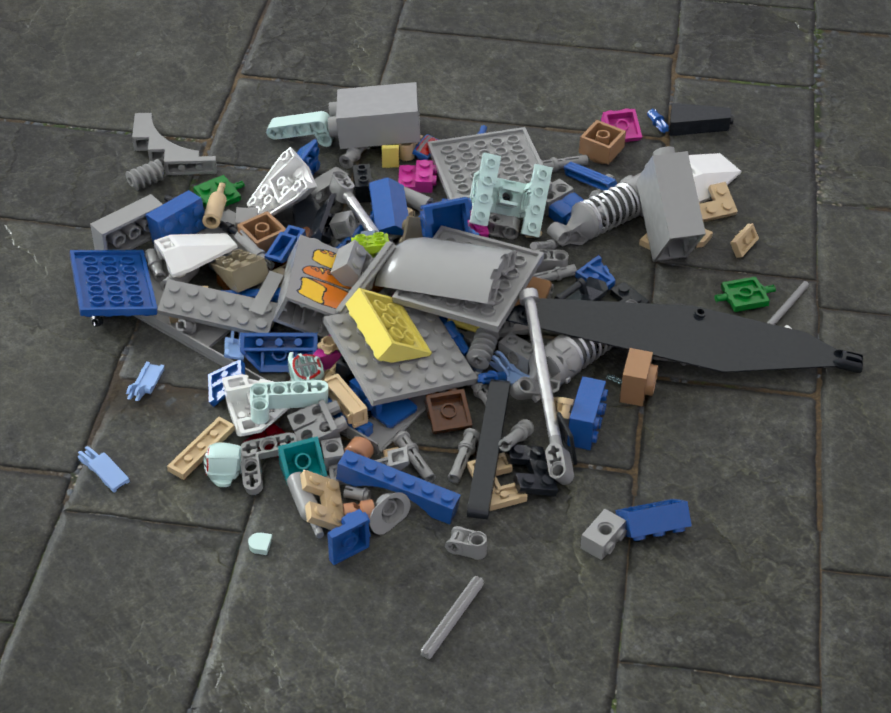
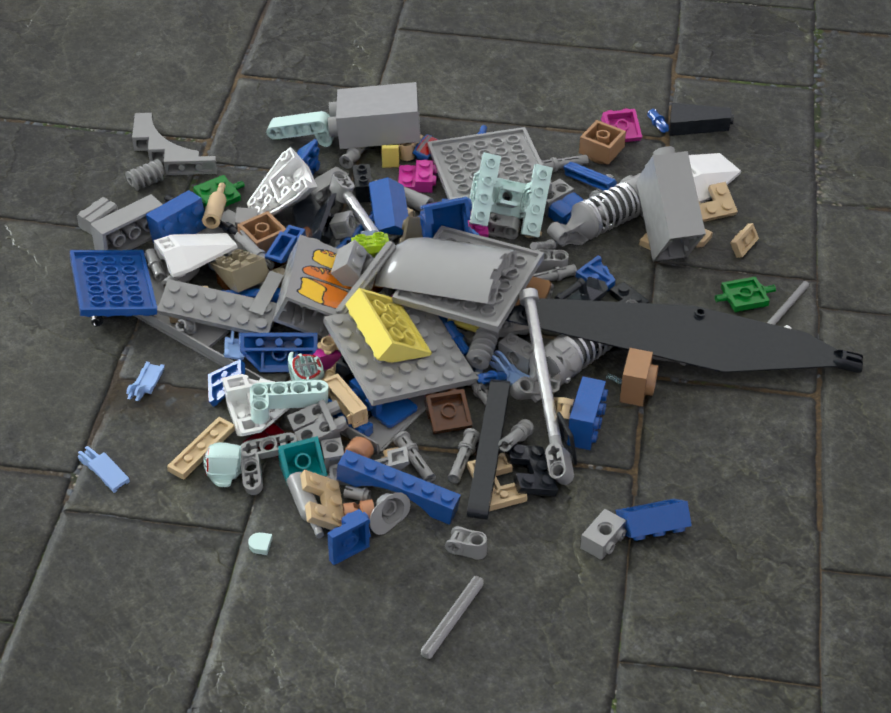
(95, 212): none -> light grey brick

